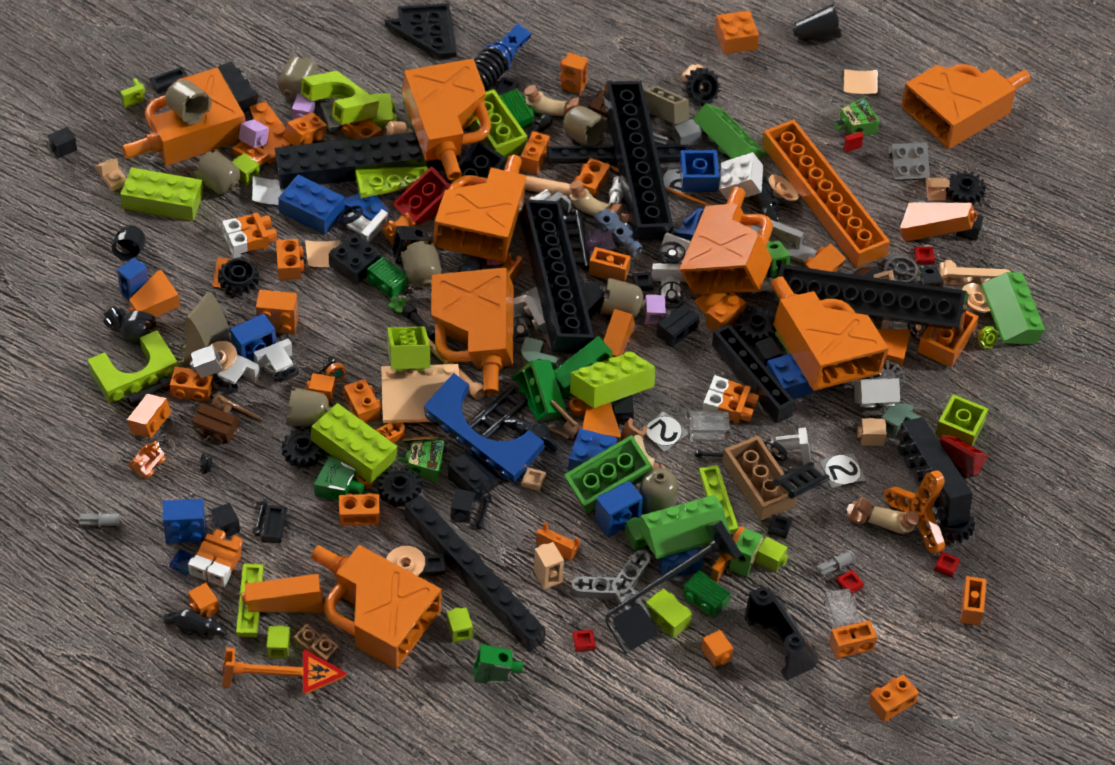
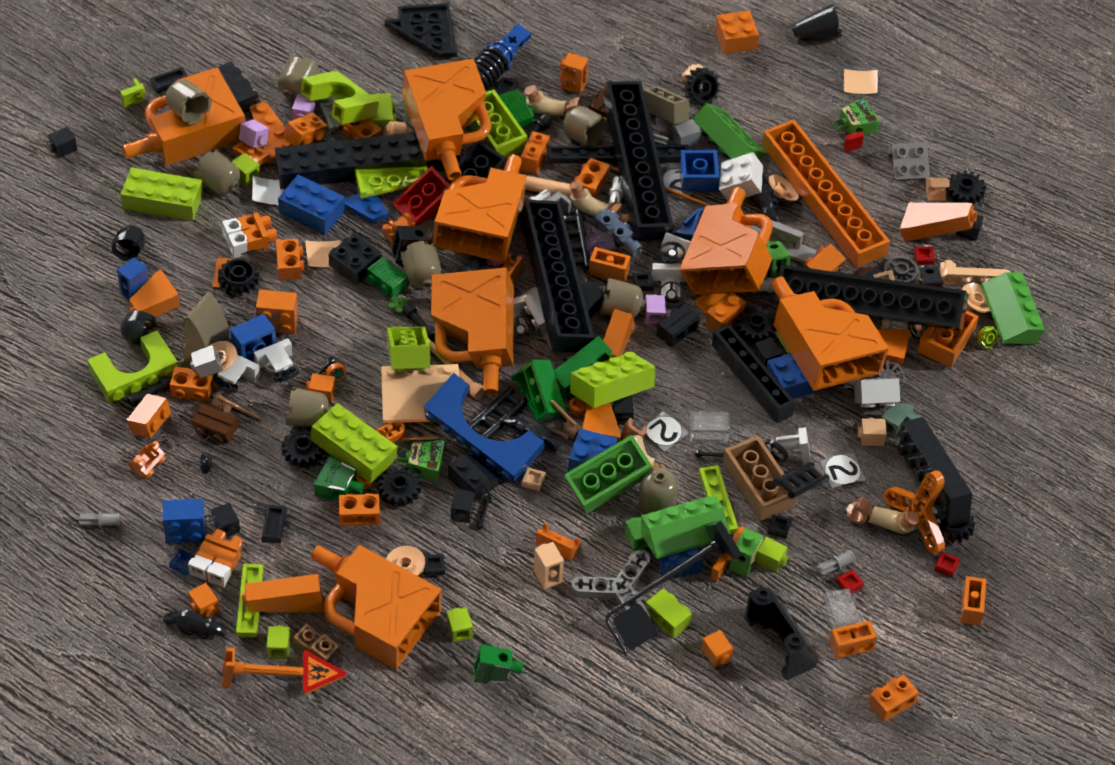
(111, 174): light nougat slope -> none
(114, 317): black gear -> none
(256, 530): black hinge -> none
(361, 225): white piece -> none
(362, 401): orange brick -> none
(475, 573): black brick -> none
(533, 350): sand green brick -> none
(583, 640): red tile -> none
(617, 507): blue brick -> none
(706, 594): green brick -> none
(731, 398): orange hips -> none
(960, 100): orange piece -> none
(962, 419): lime brick -> none
(963, 455): red slope -> none

